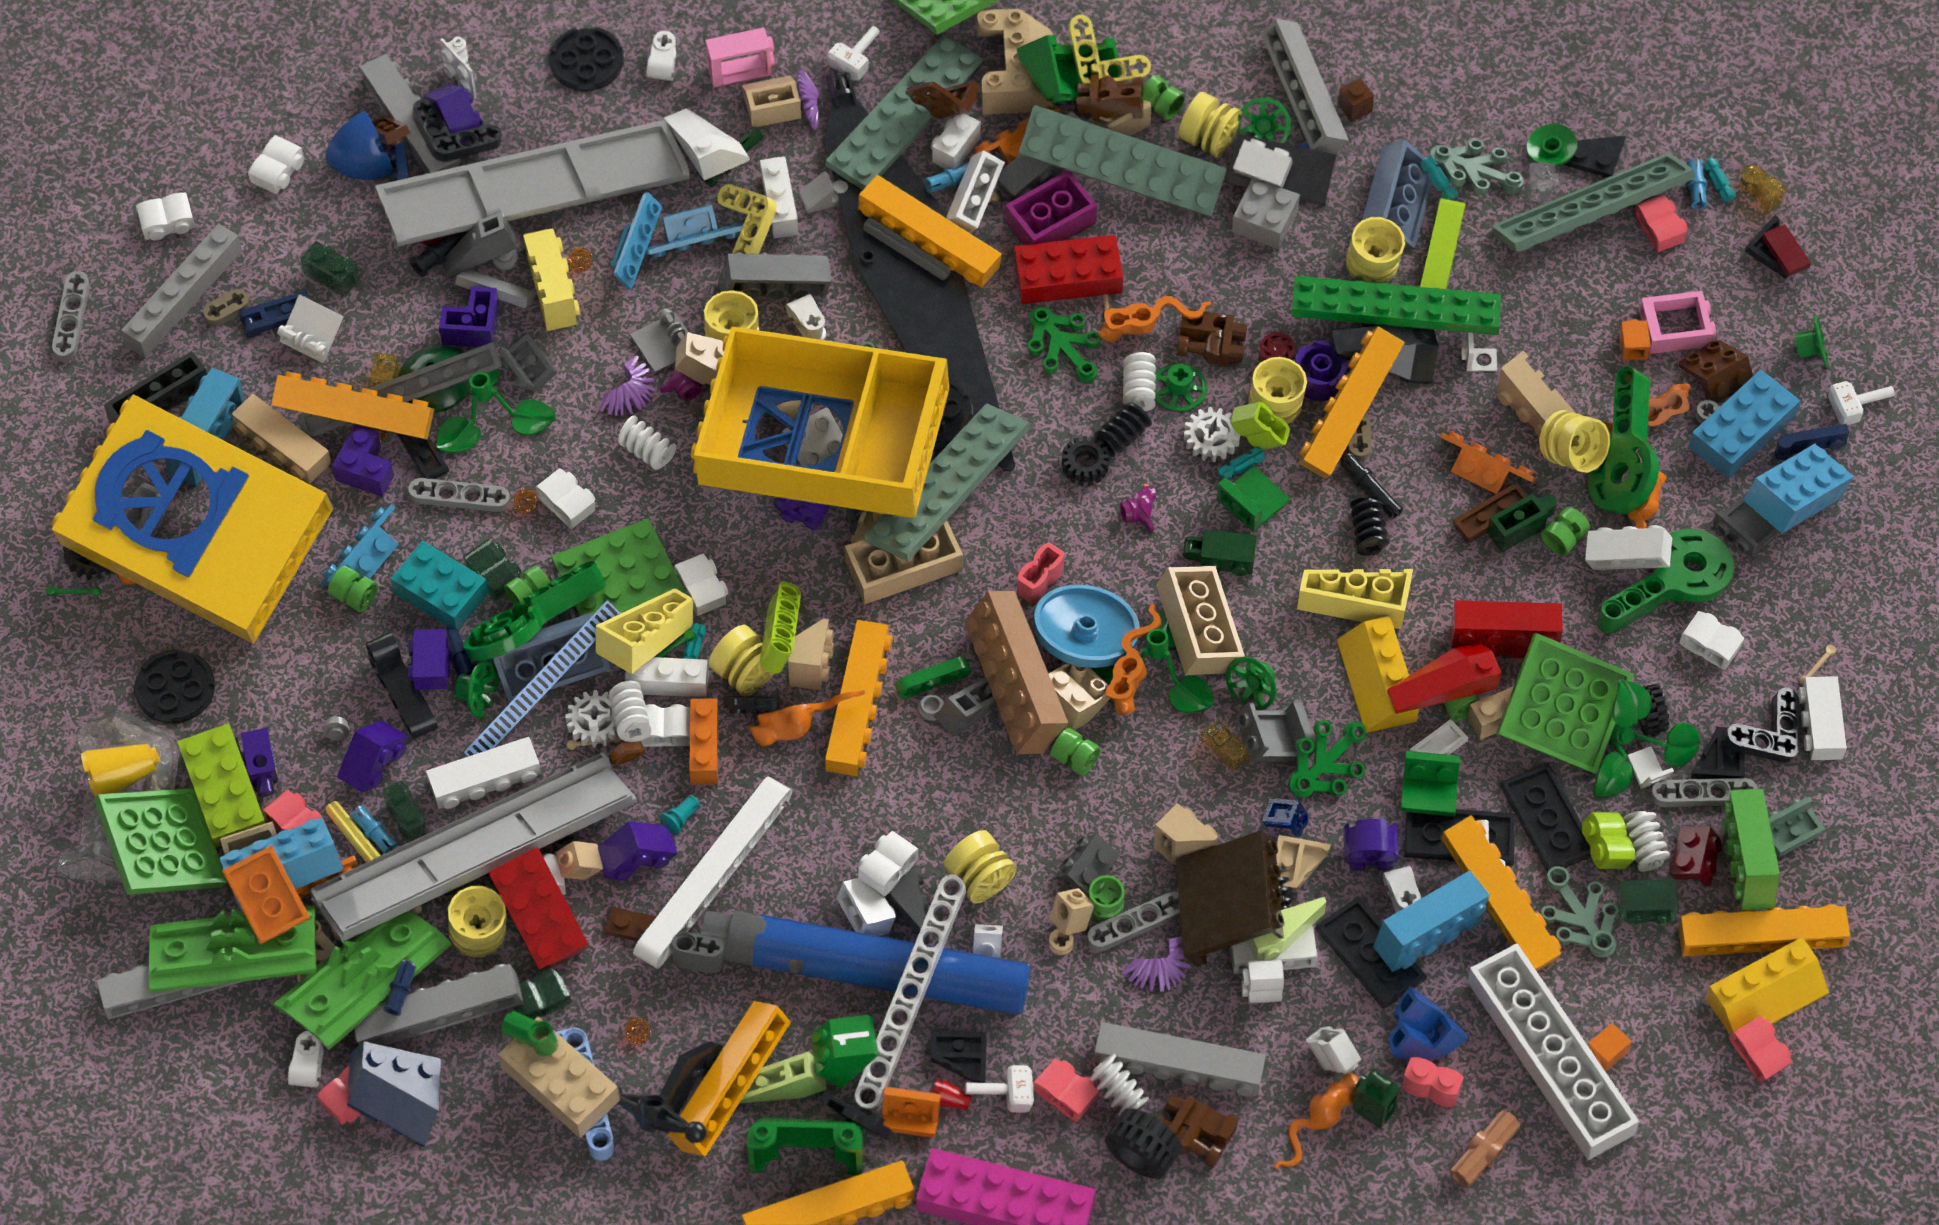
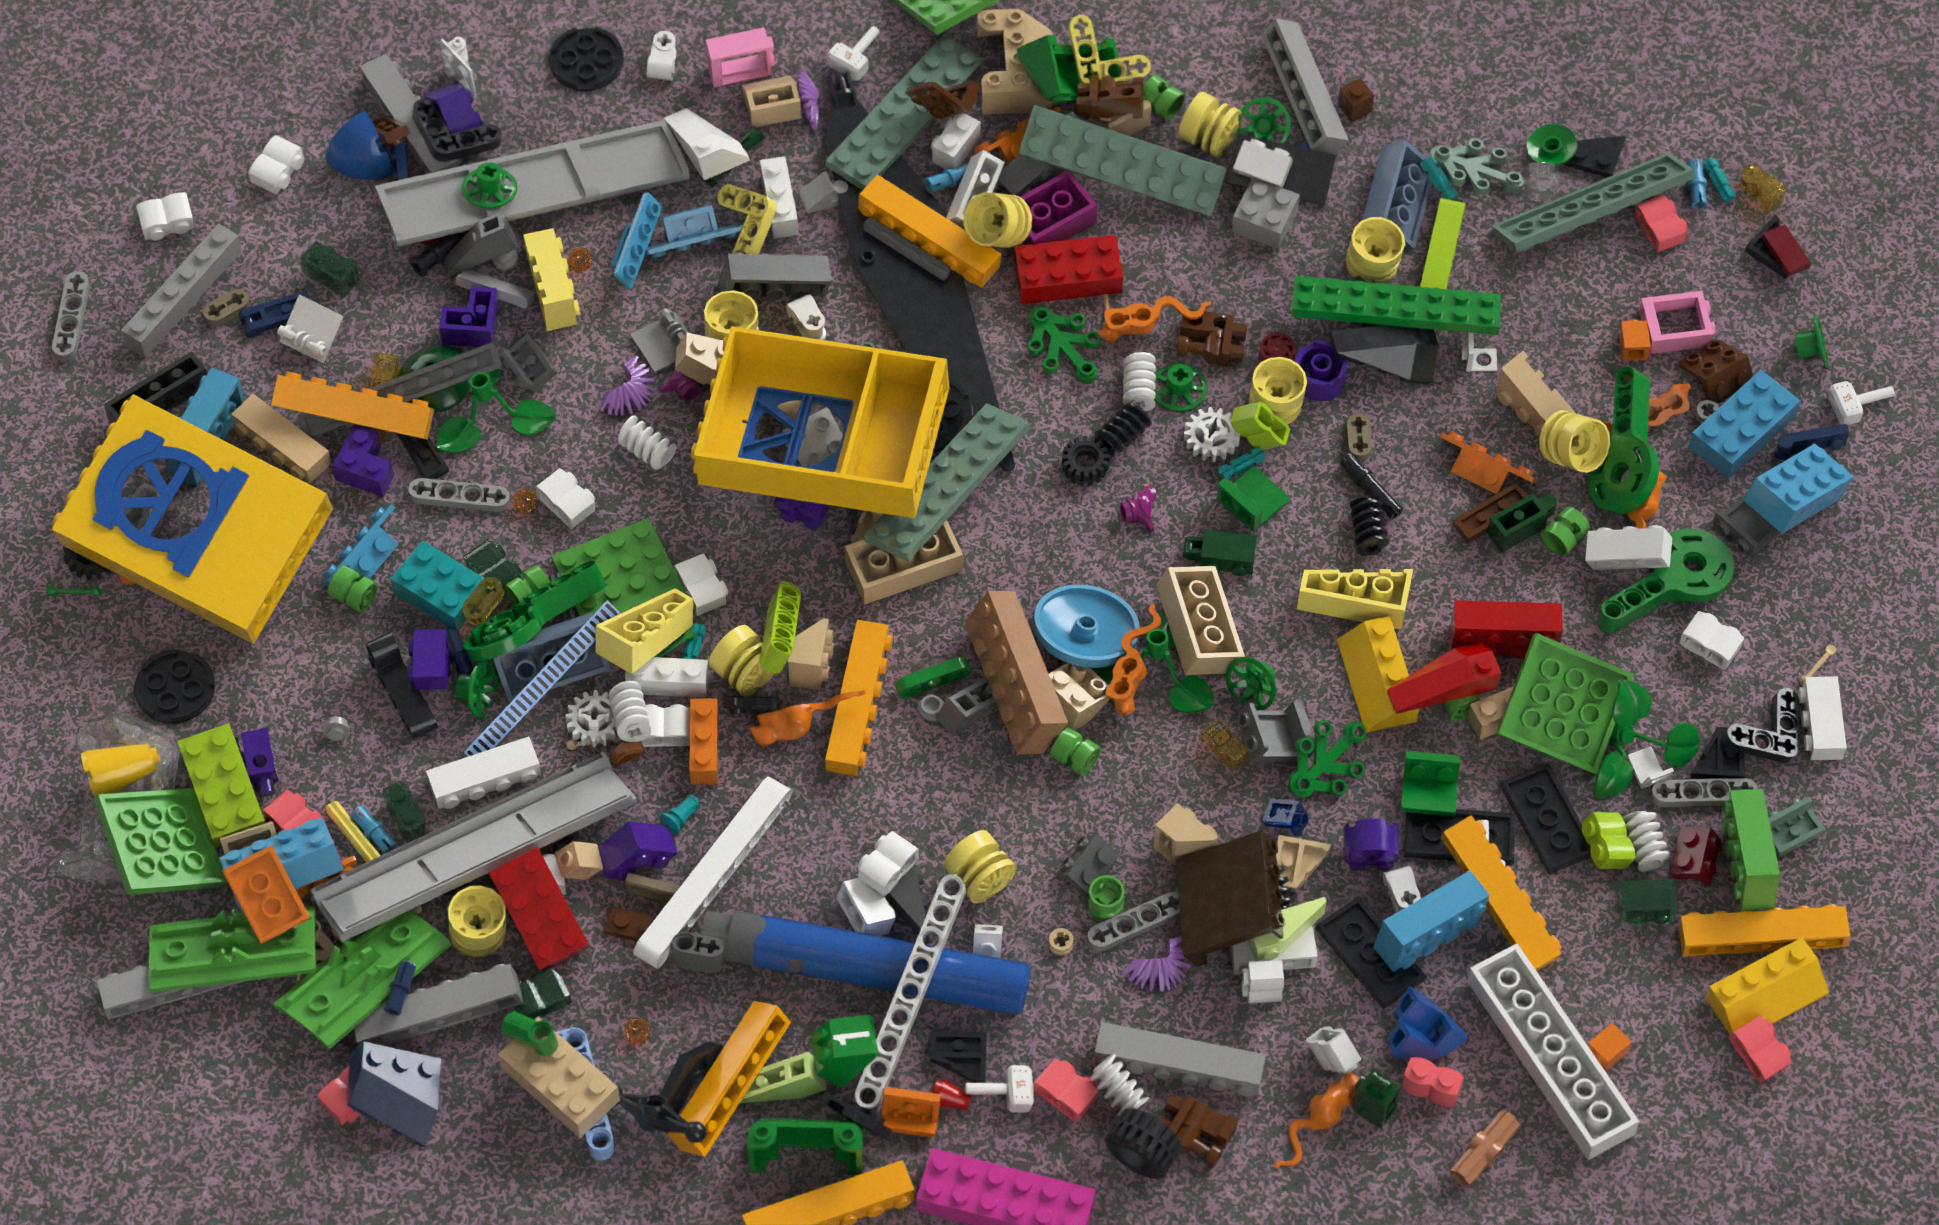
(306, 1064): white piece -> none
(369, 753): dark purple brick -> none
(483, 601): none -> clear yellow beam
(489, 182): none -> green wheel
(650, 888): none -> dark tan tile
(997, 220): none -> light yellow wheel
(1040, 573): coral brick -> none
(1071, 911): tan brick -> none
(1350, 402): light orange brick -> none
(1442, 740): white tile -> none
(1581, 917): sand green plant -> none
(1657, 719): black tyre -> none

